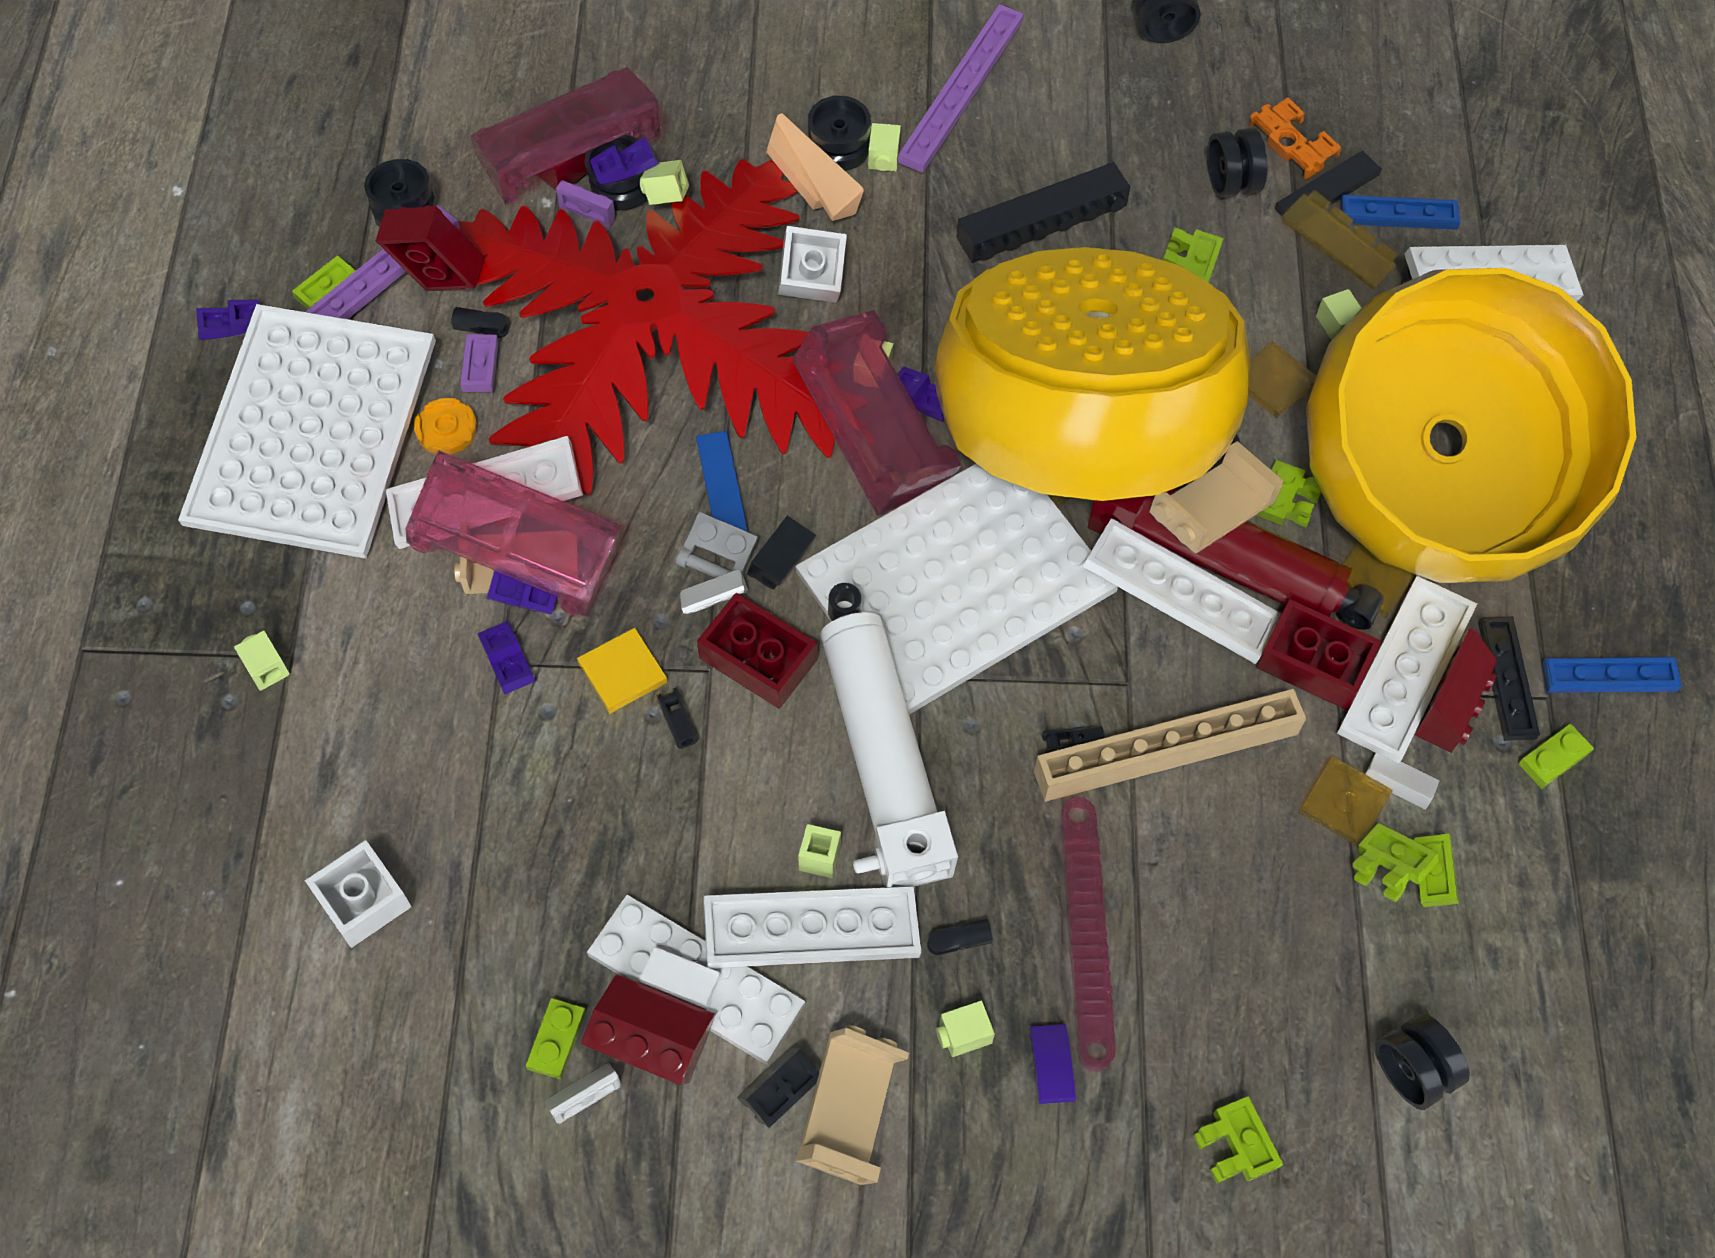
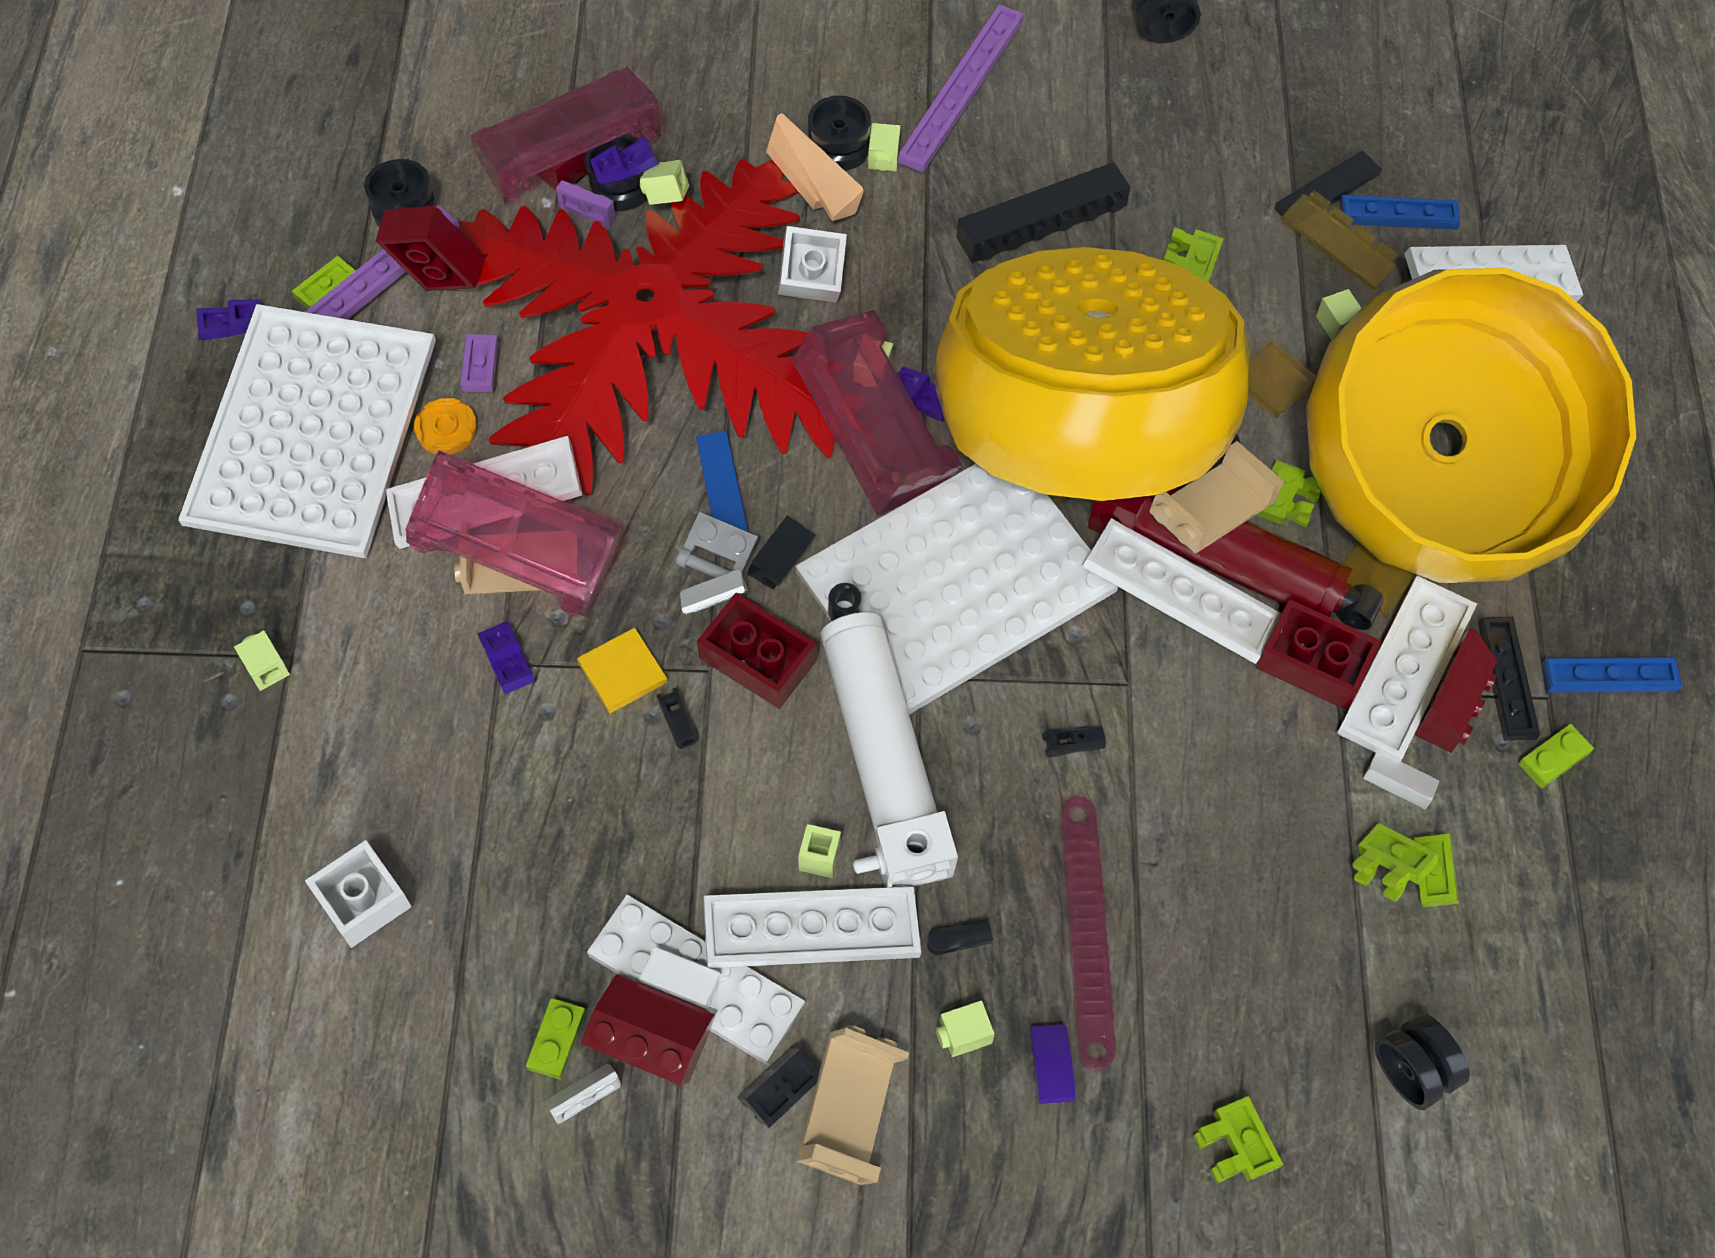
(479, 322): black bar -> none
(519, 594): dark purple slope -> none
(1168, 745): tan brick -> none
(1237, 162): black wheel -> none
(1308, 156): orange piece -> none
(1345, 801): clear yellow tile -> none

